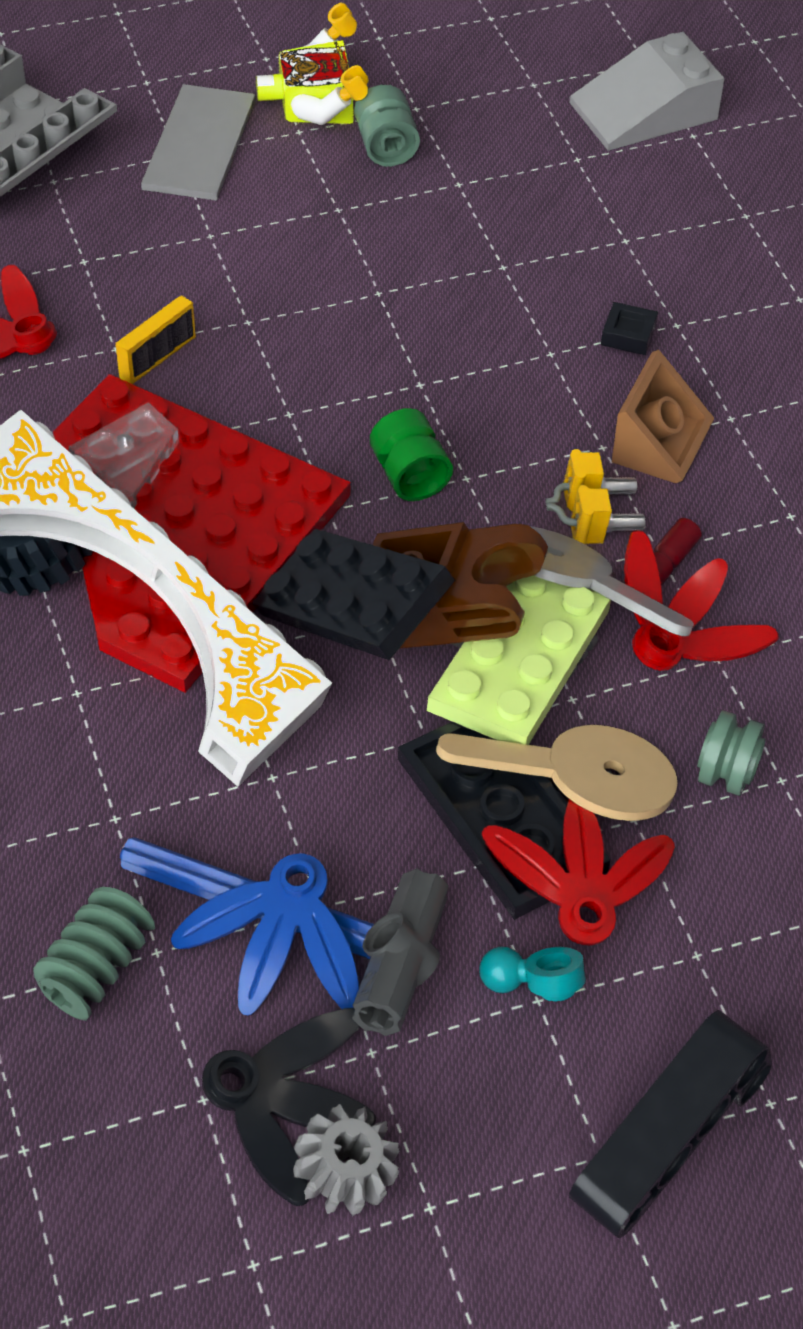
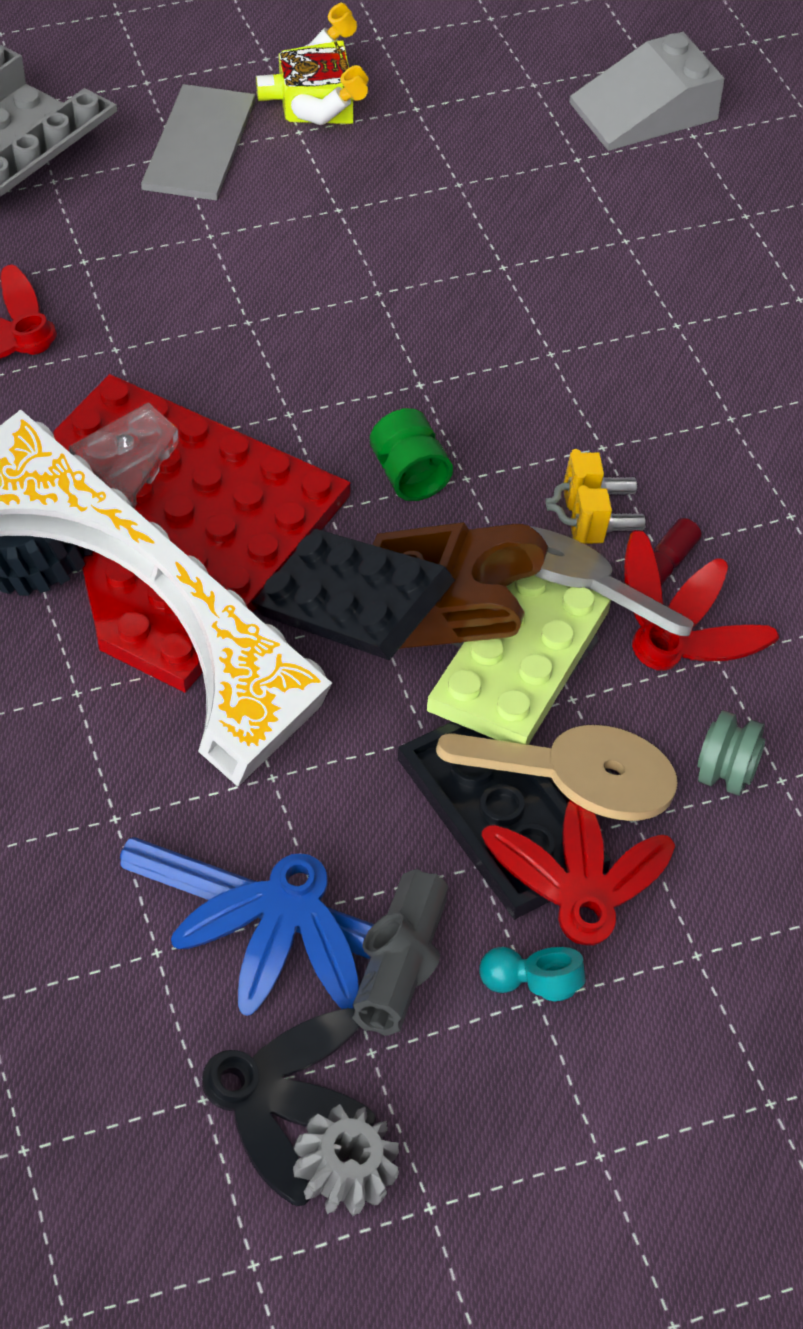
(89, 948): sand green piece -> none
(155, 339): tile -> none
(387, 126): sand green wheel -> none
(629, 328): black plate -> none
(660, 423): medium nougat slope -> none
(670, 1121): black beam -> none

